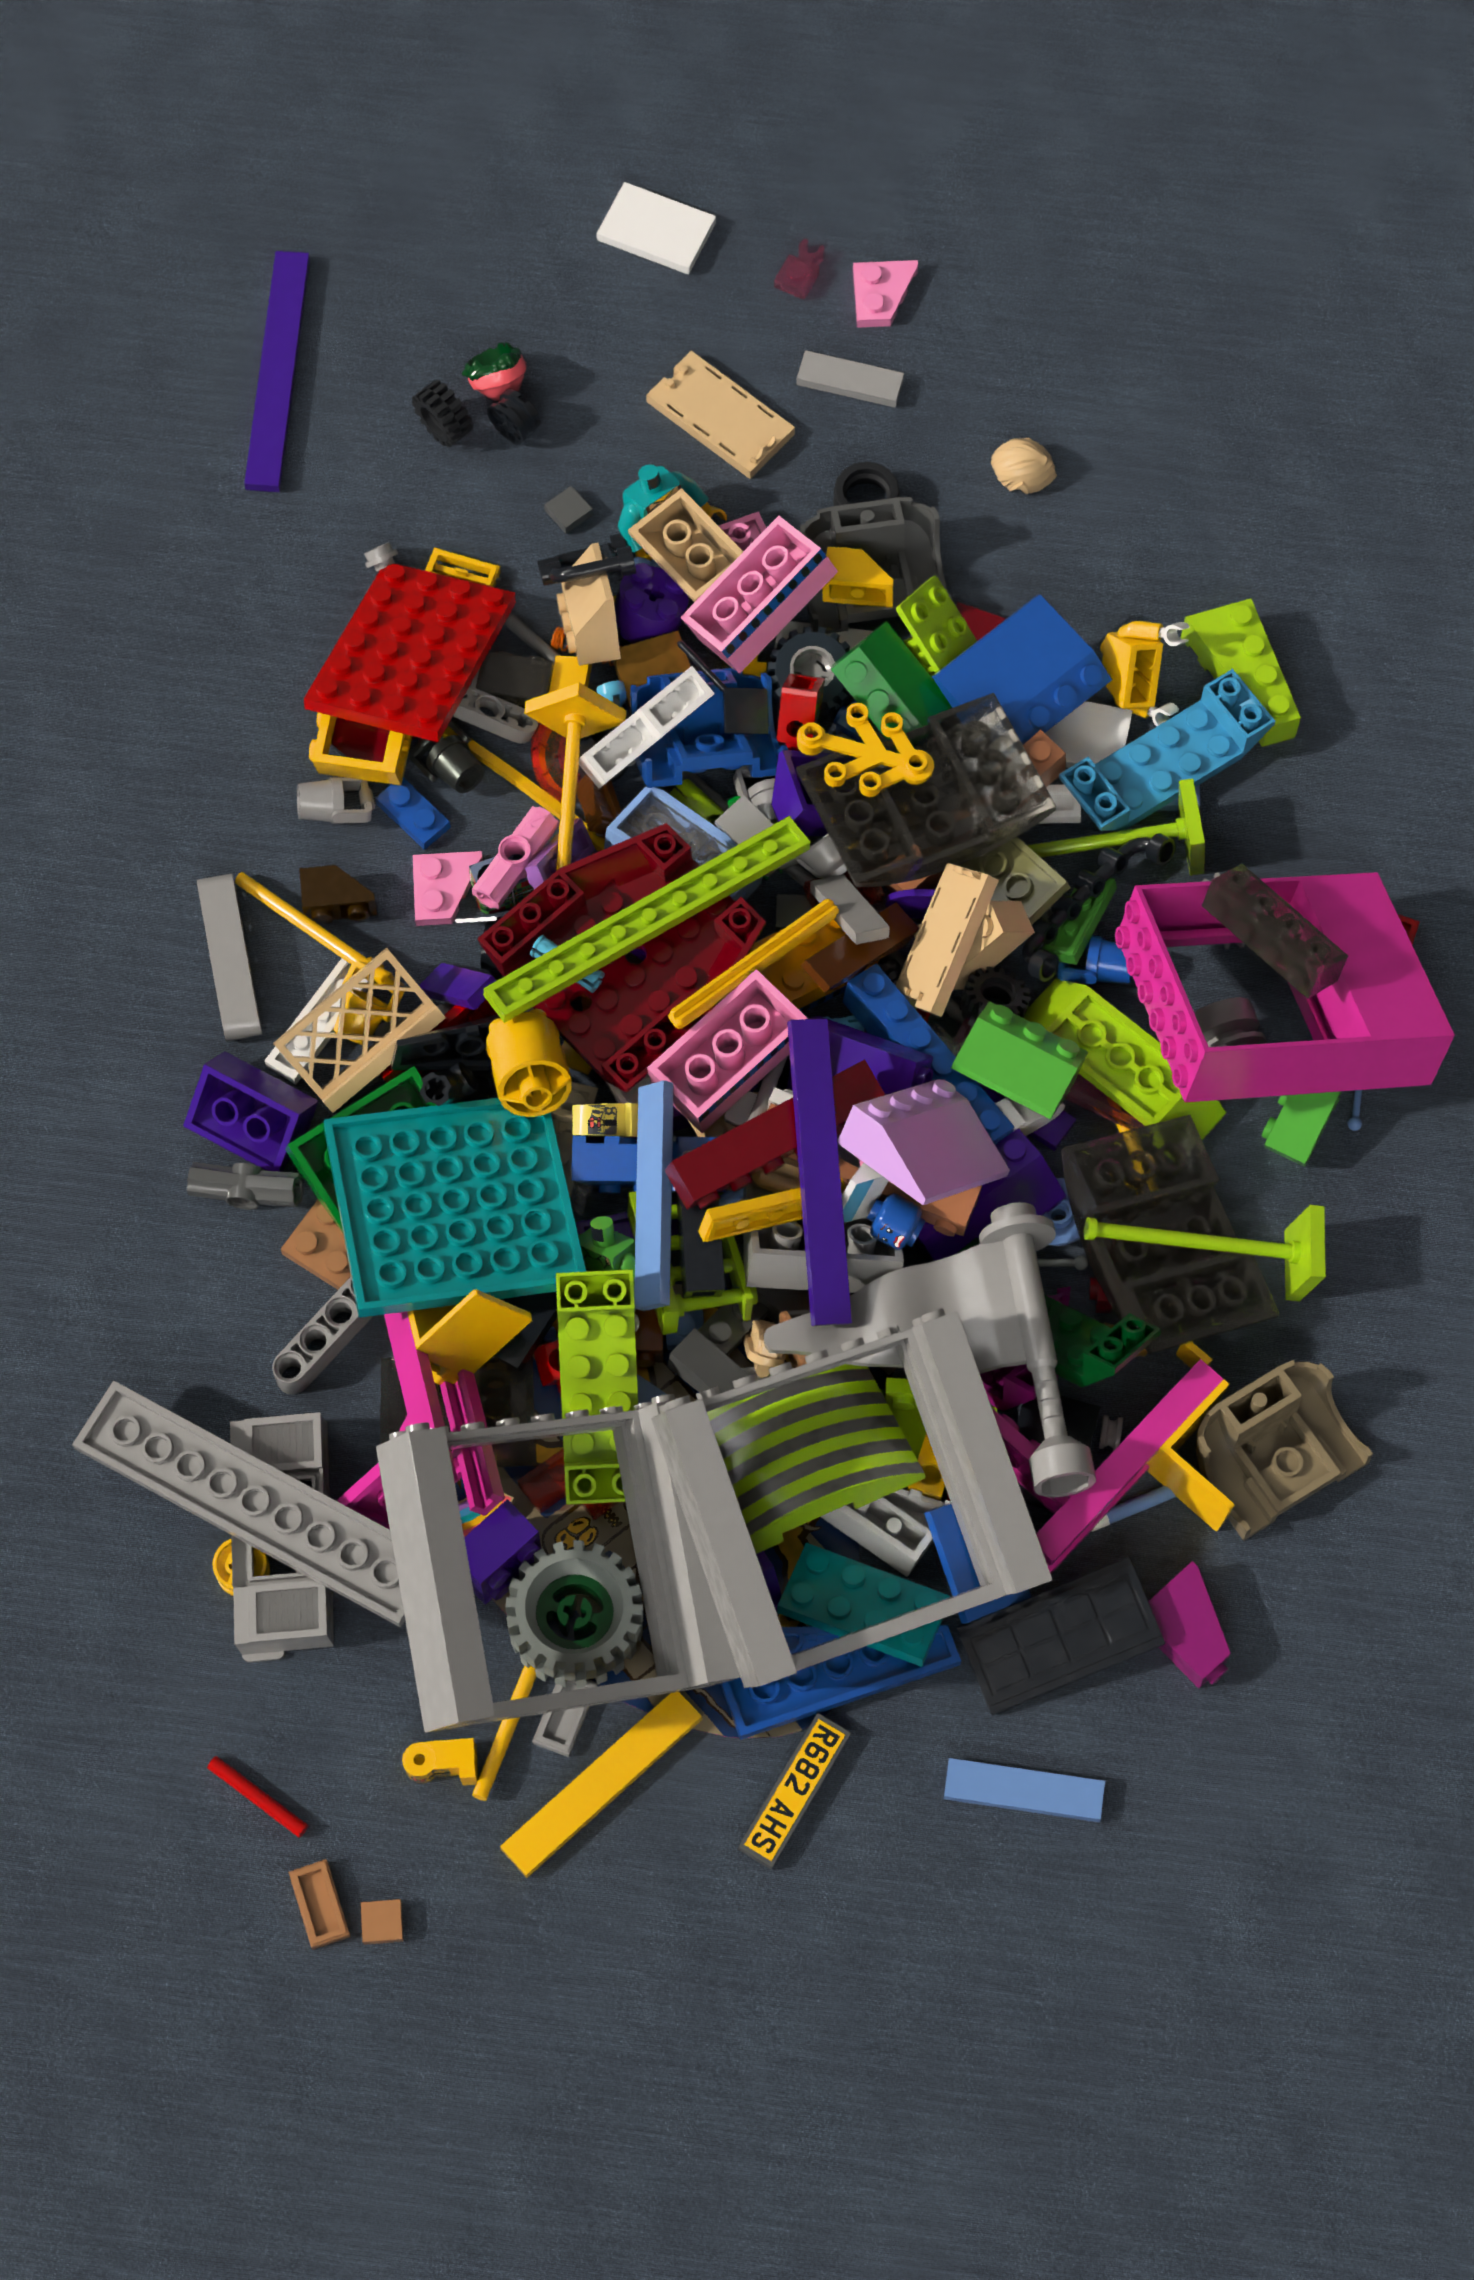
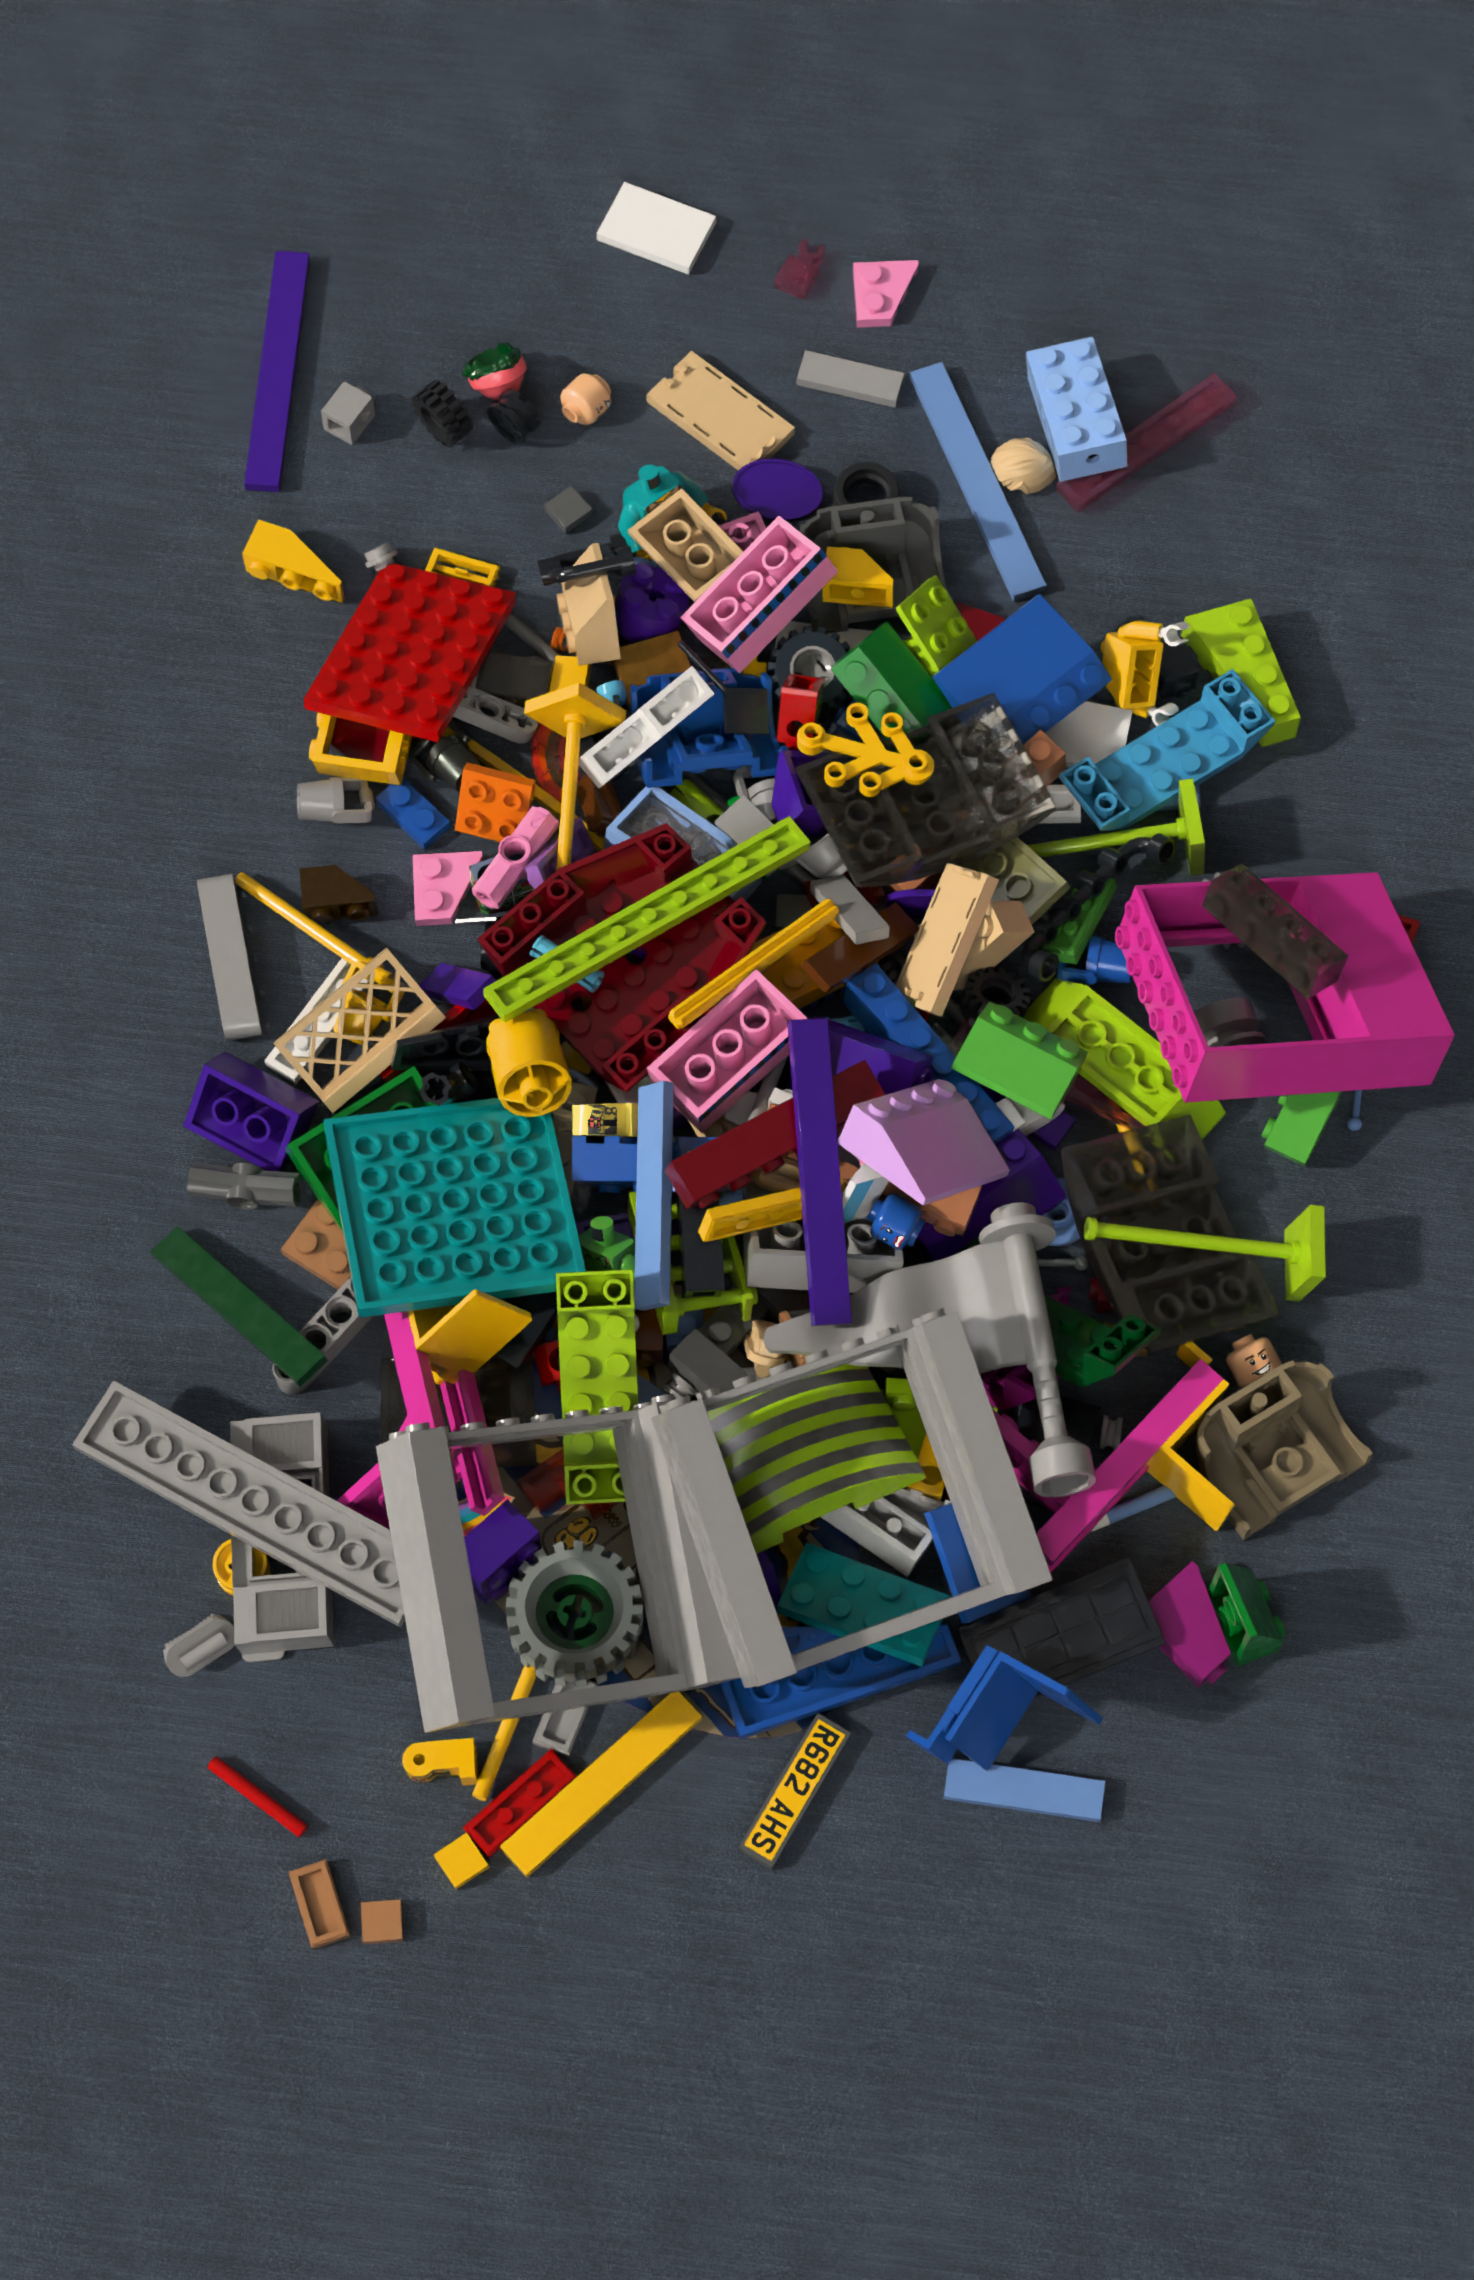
(199, 1646): none -> light grey piece
(239, 1306): none -> dark green tile
(283, 557): none -> yellow slope
(348, 412): none -> light grey brick
(461, 1861): none -> yellow tile
(492, 802): none -> orange plate
(519, 1803): none -> red tile
(585, 399): none -> light nougat head
(679, 1387): none -> light grey bush
(777, 489): none -> dark purple piece
(978, 482): none -> medium blue tile
(991, 1707): none -> blue piece
(1076, 409): none -> light blue brick
(1153, 439): none -> clear pink plate
(1177, 671): none -> black brick
(1244, 1614): none -> green slope
(1251, 1359): none -> light nougat head

